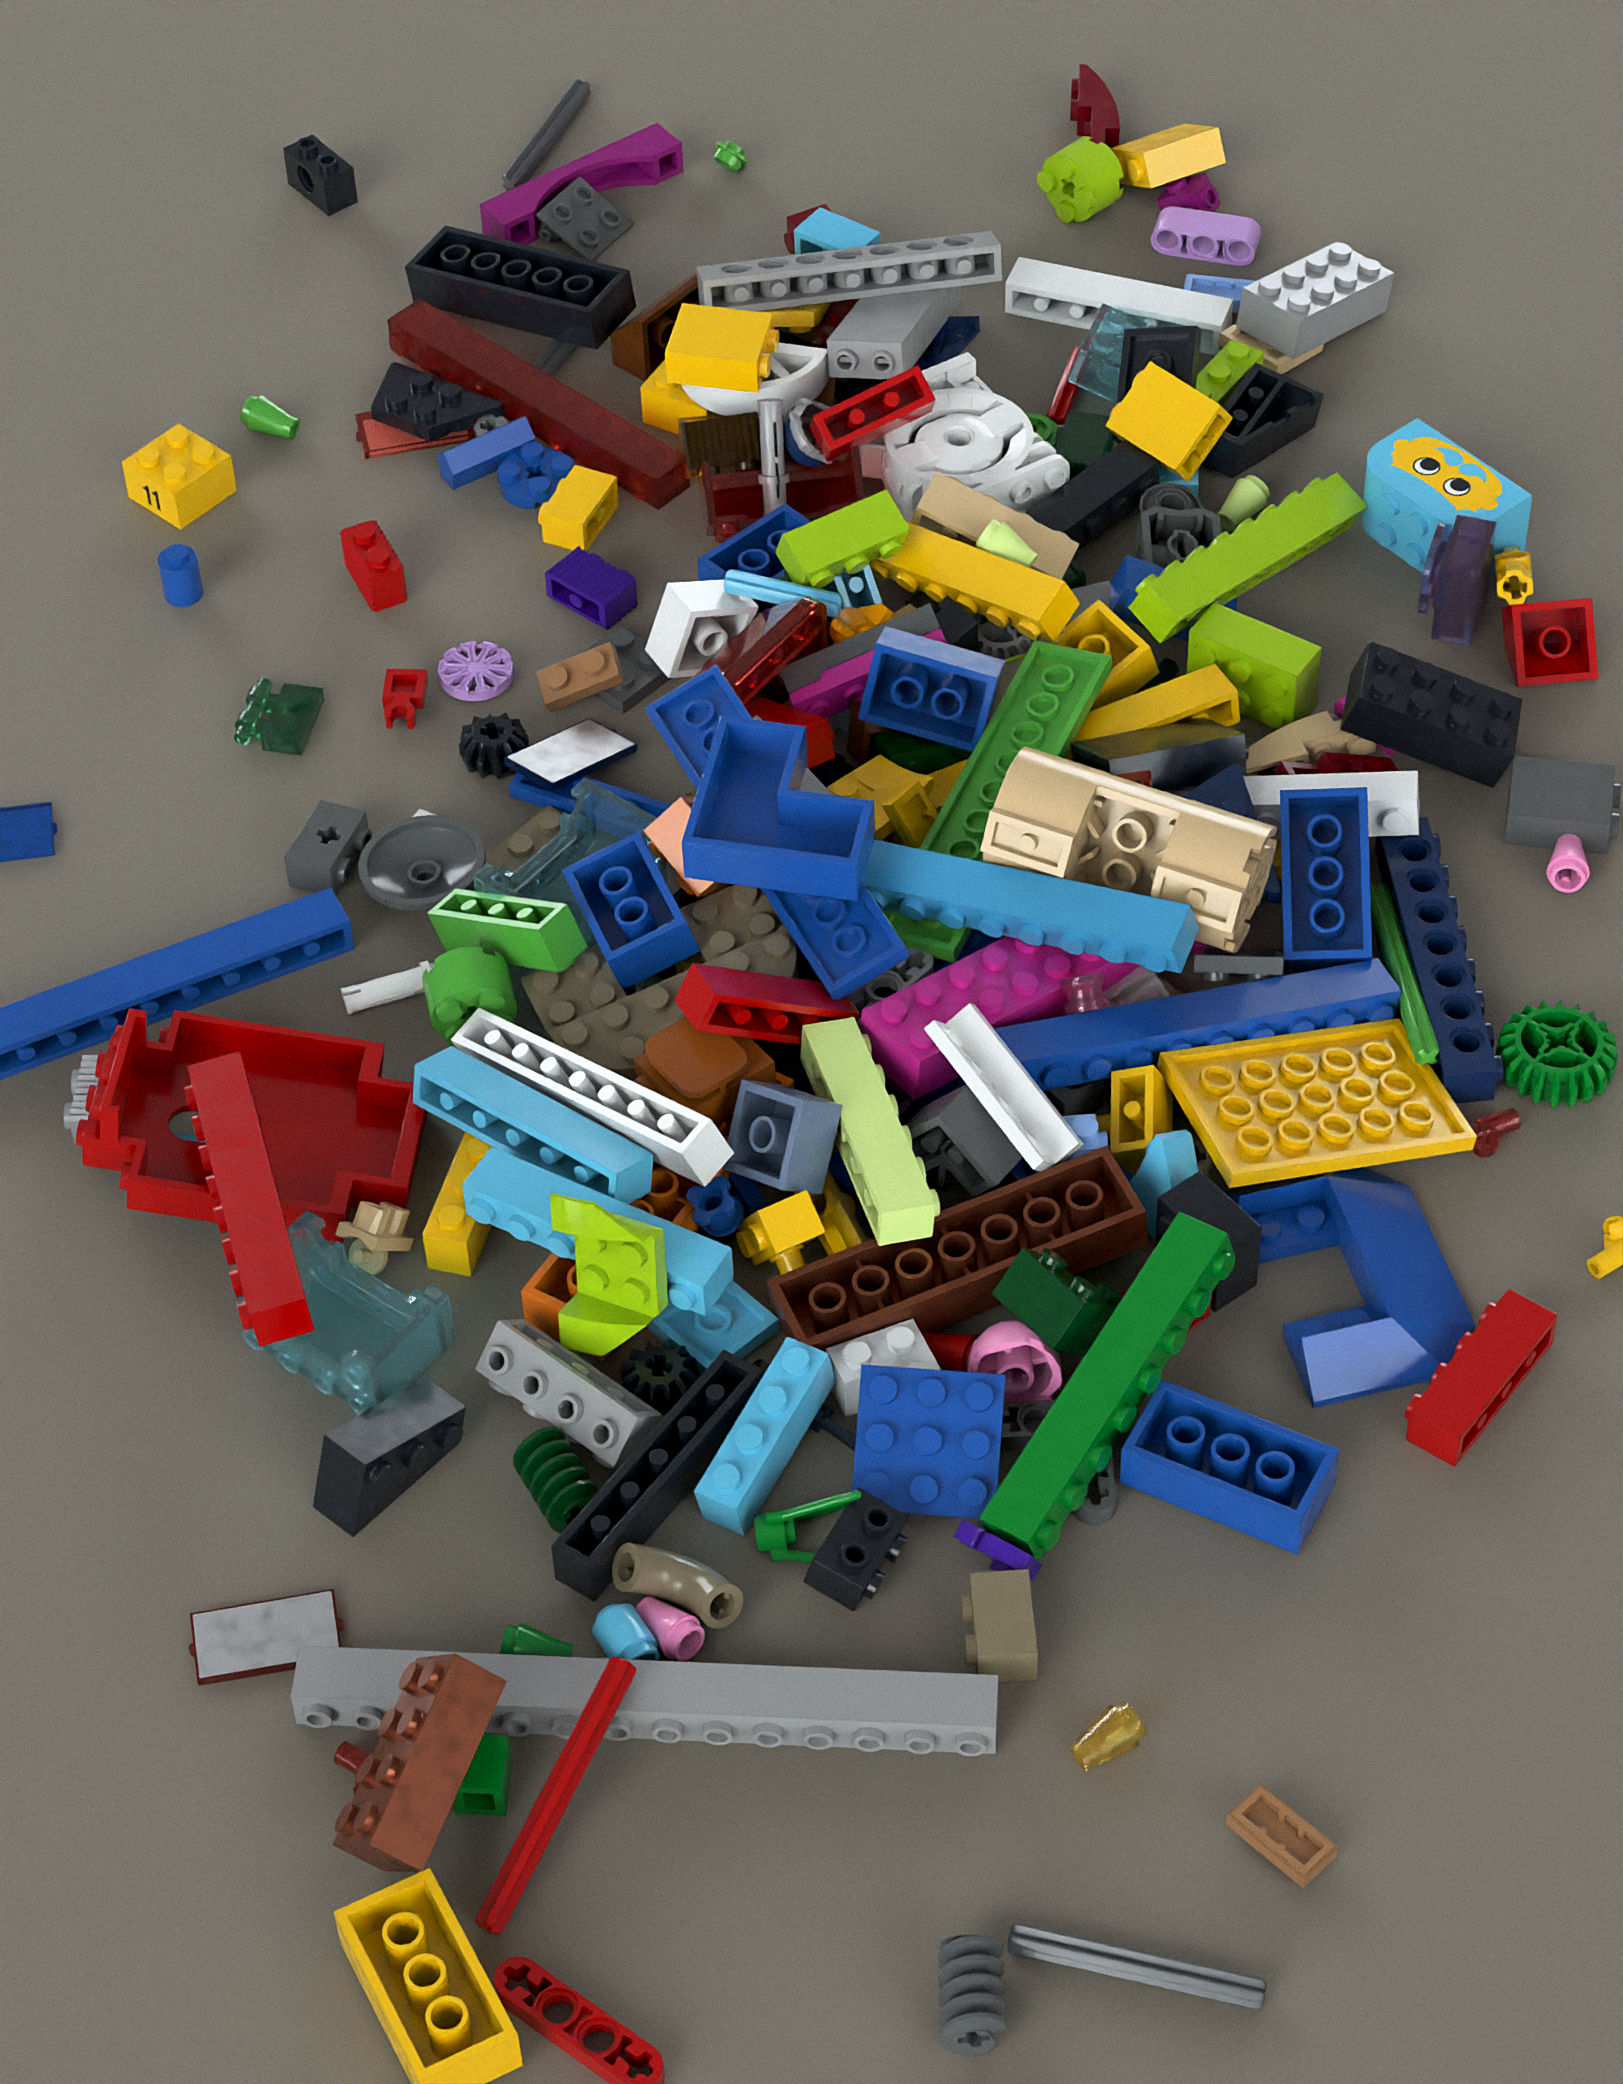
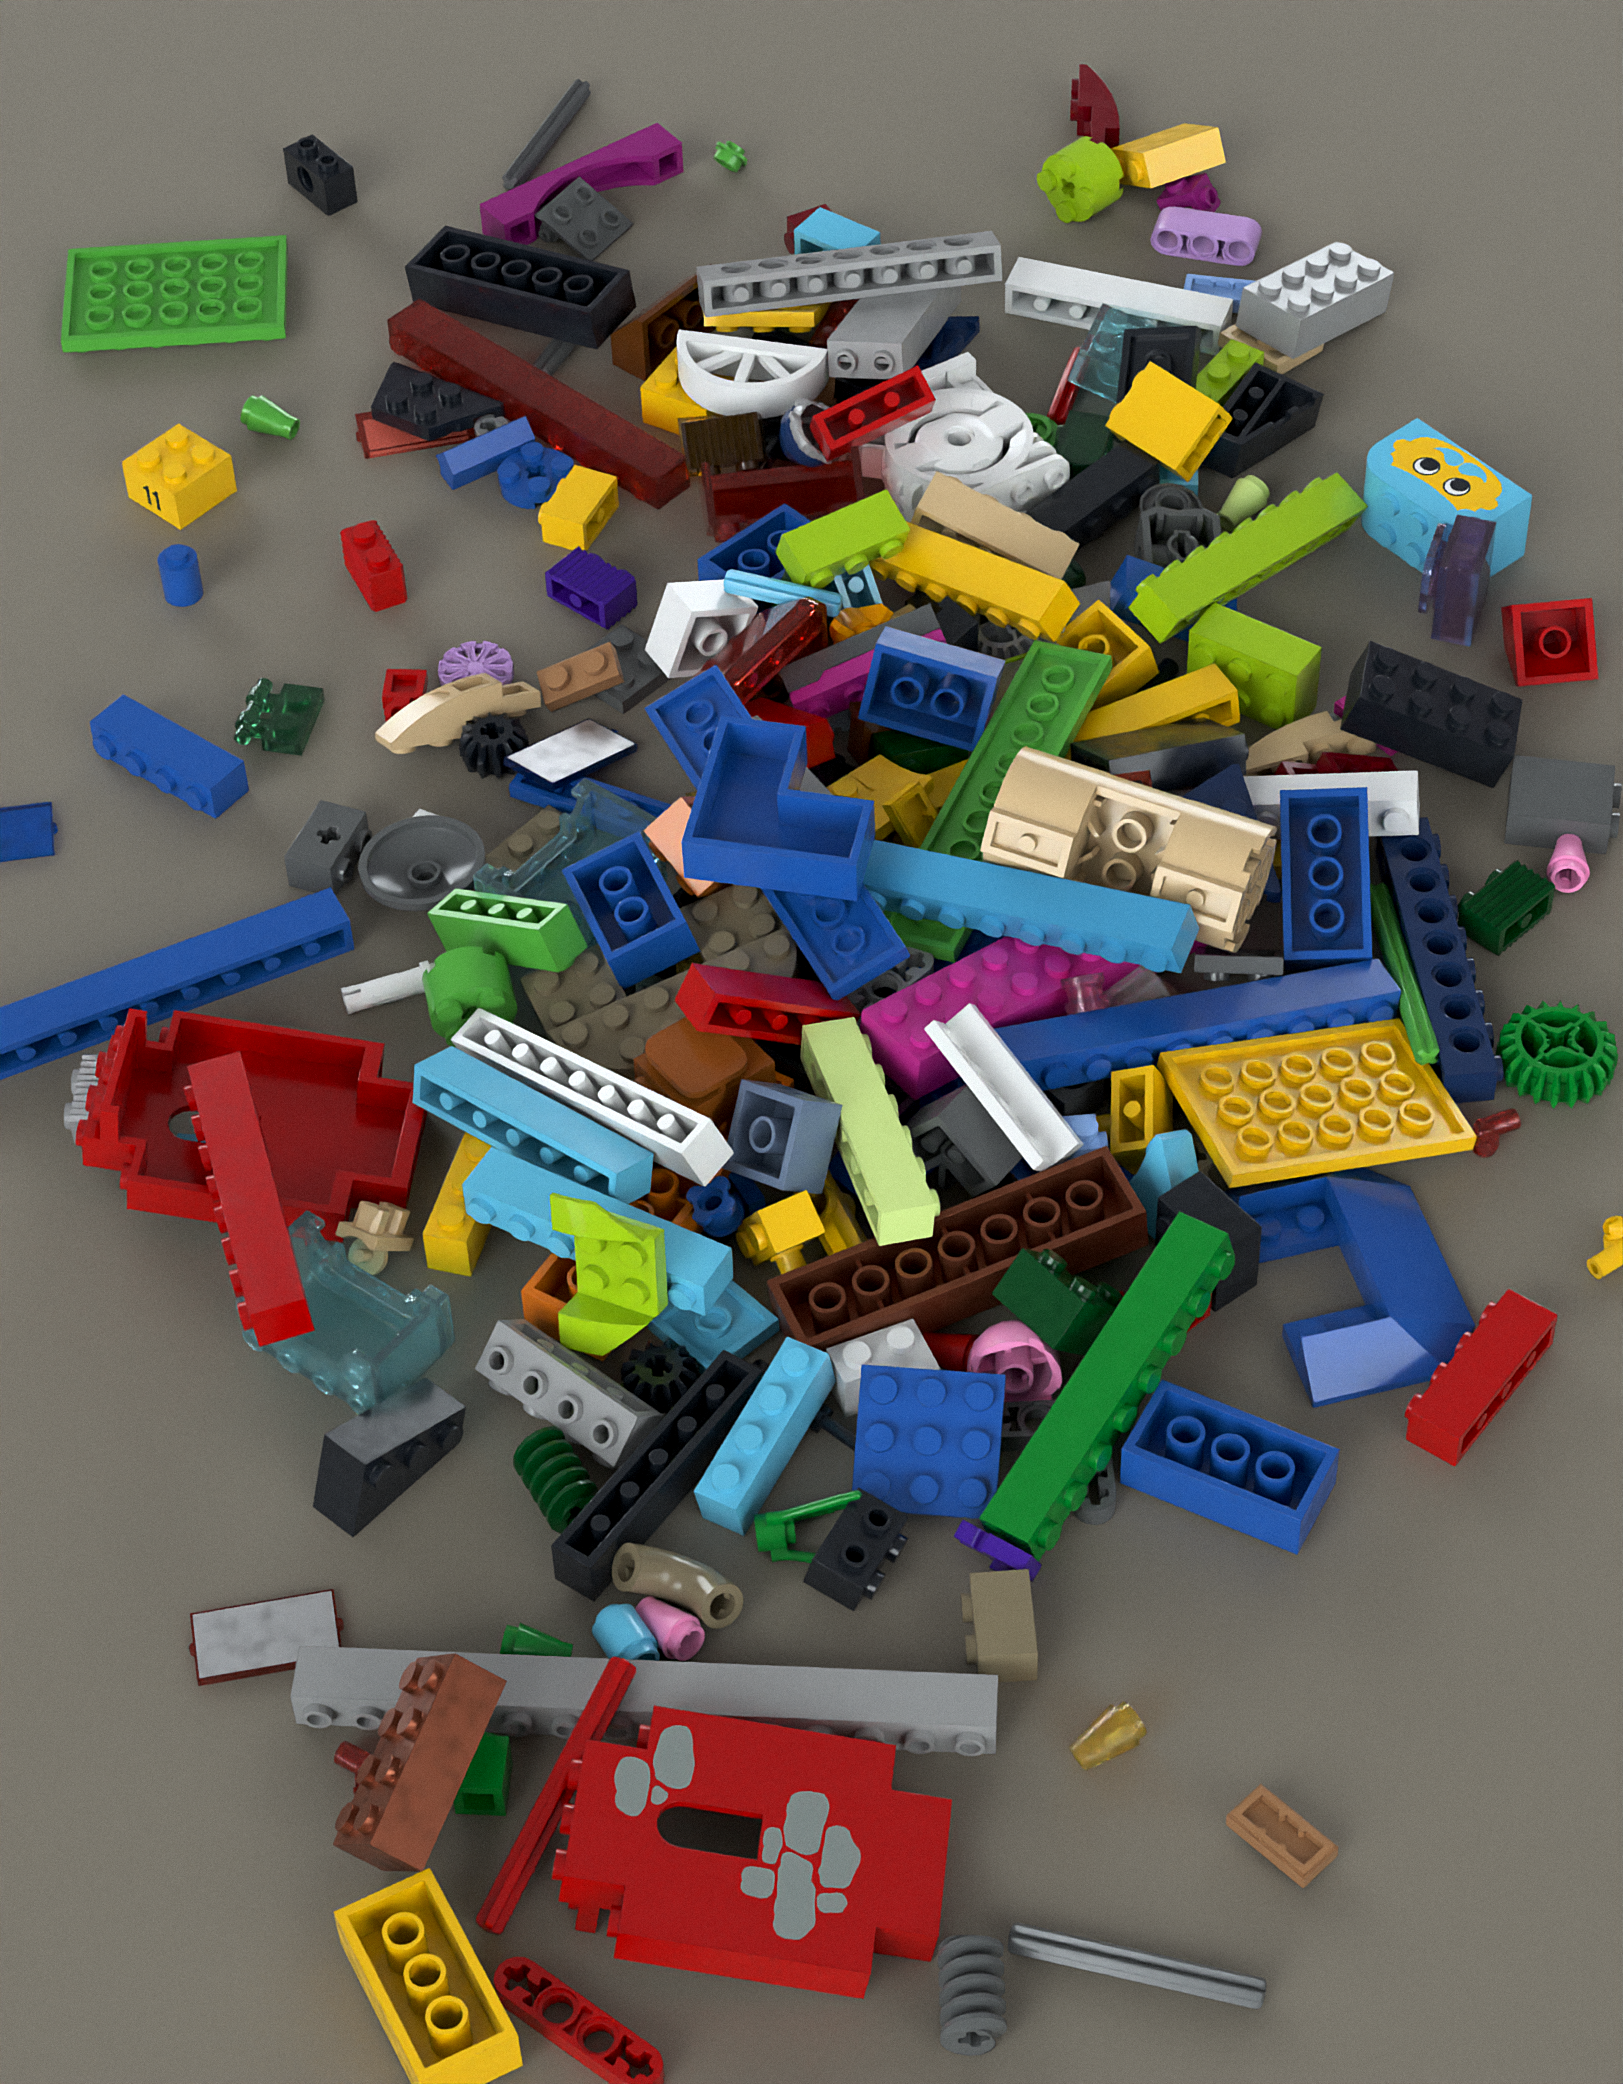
(169, 756): none -> blue brick
(175, 294): none -> bright green plate
(444, 711): none -> tan slope
(721, 348): yellow brick -> none
(772, 454): light grey pin -> none
(836, 1867): none -> red panel
(1004, 542): yellowish green cone -> none
(1505, 907): none -> dark green brick
(1513, 575): yellow piece -> none

